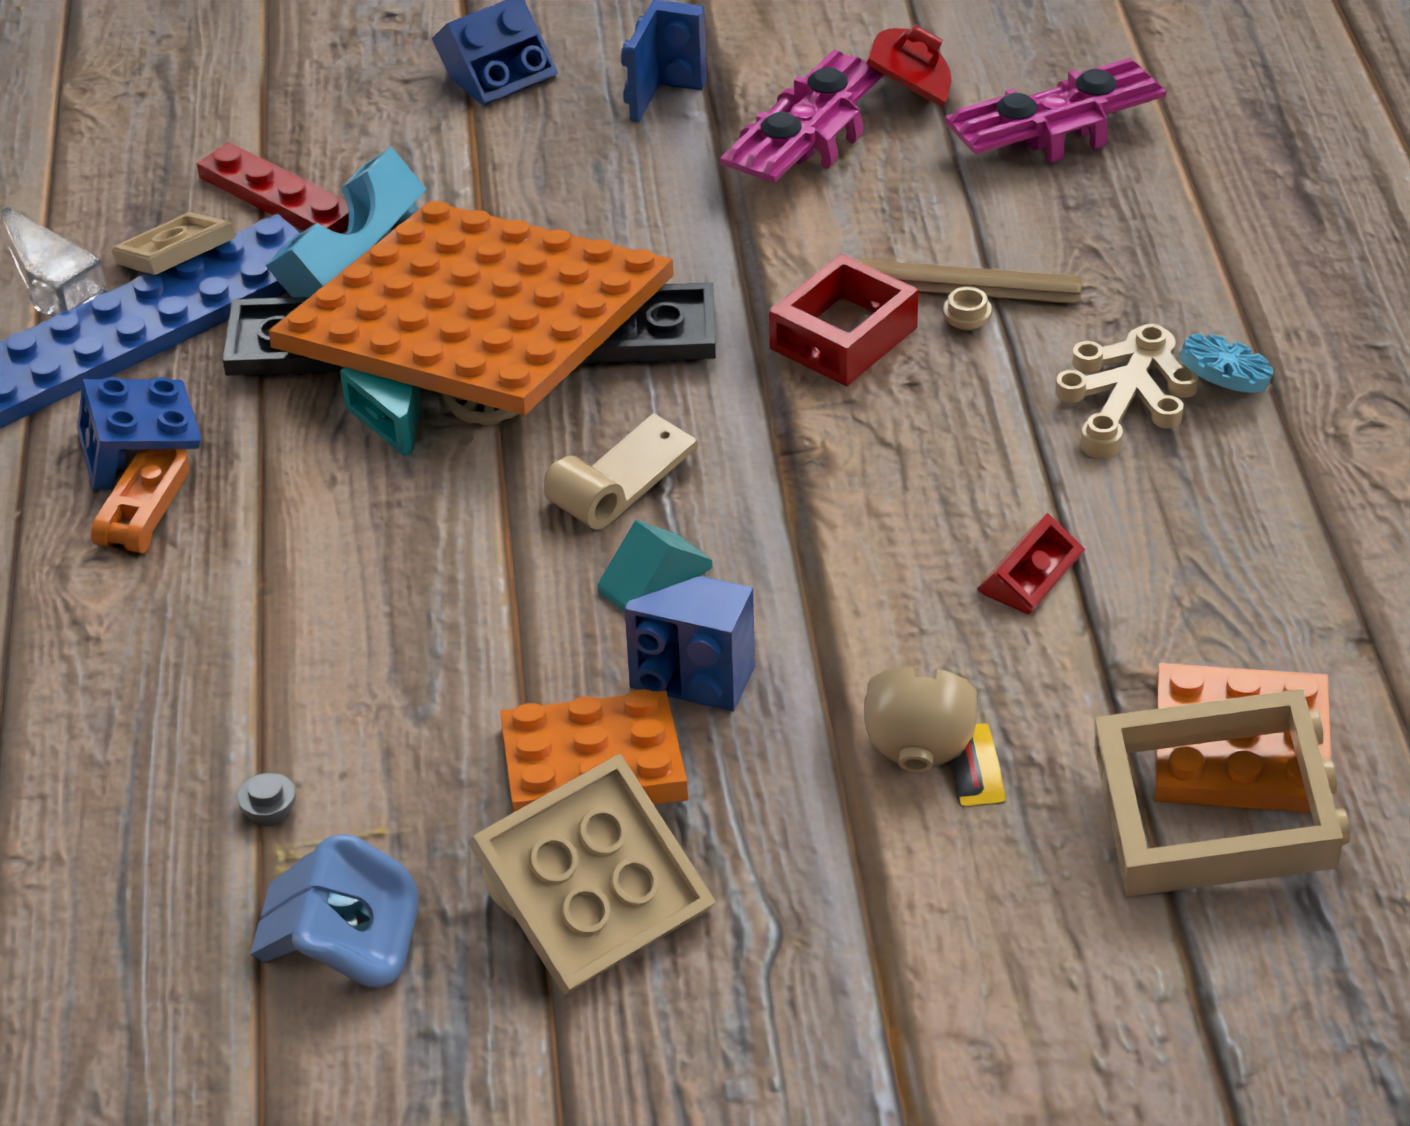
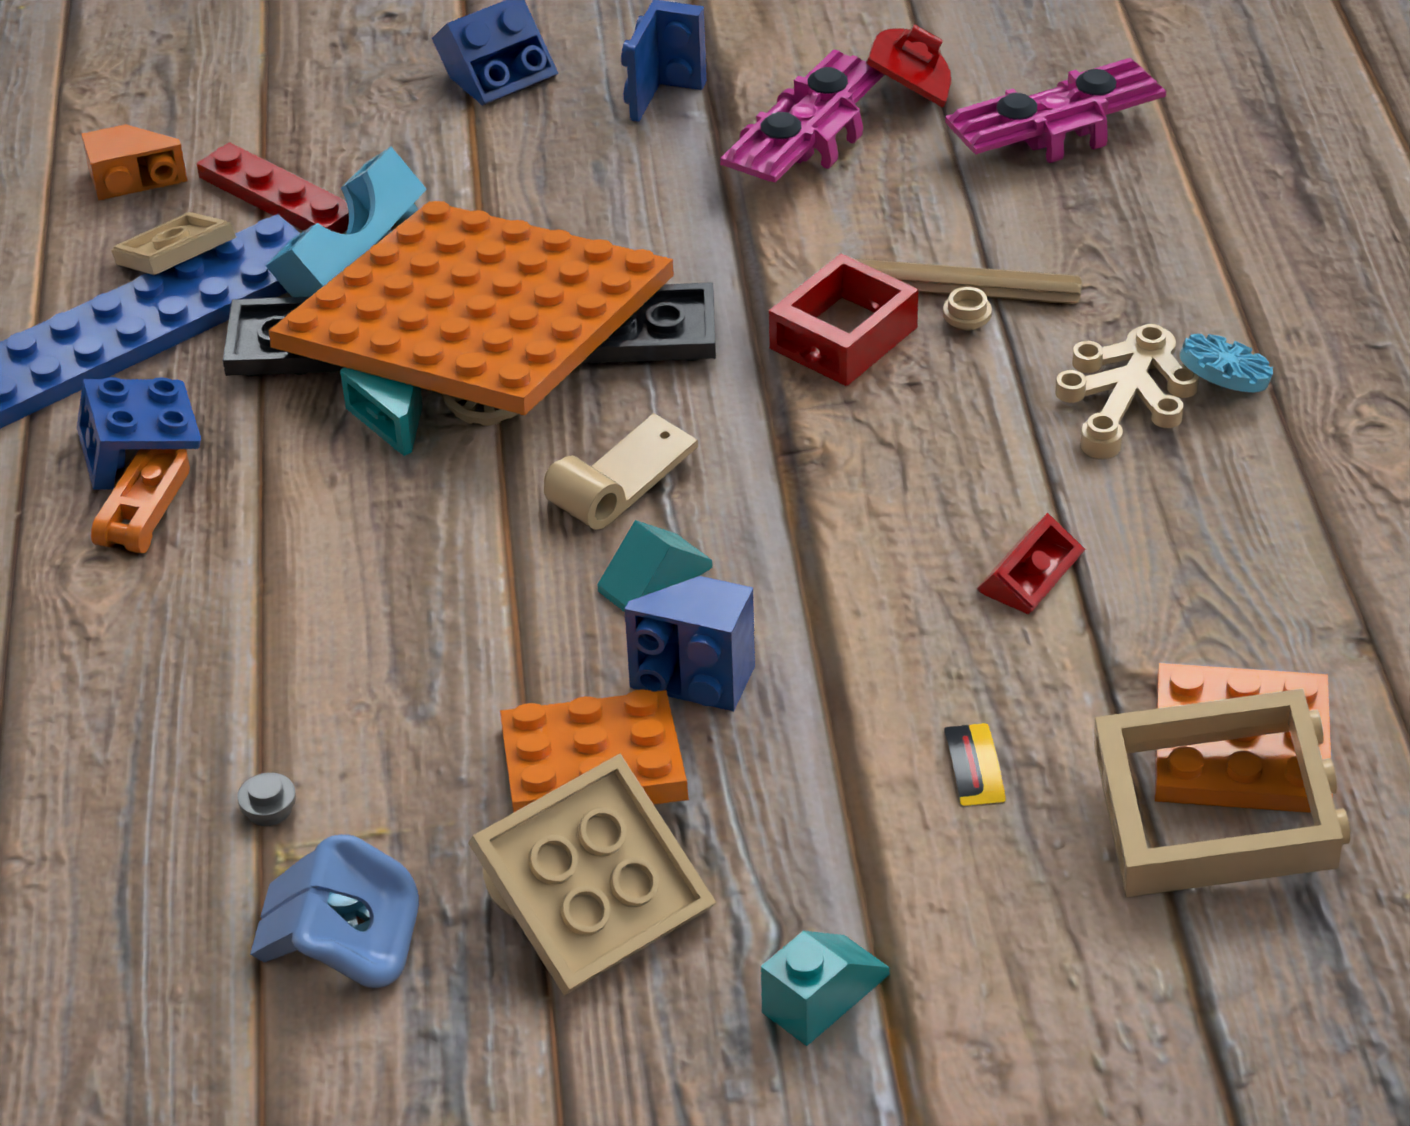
(52, 268): clear slope -> none
(132, 160): none -> orange slope
(817, 982): none -> teal slope
(920, 718): tan cylinder -> none

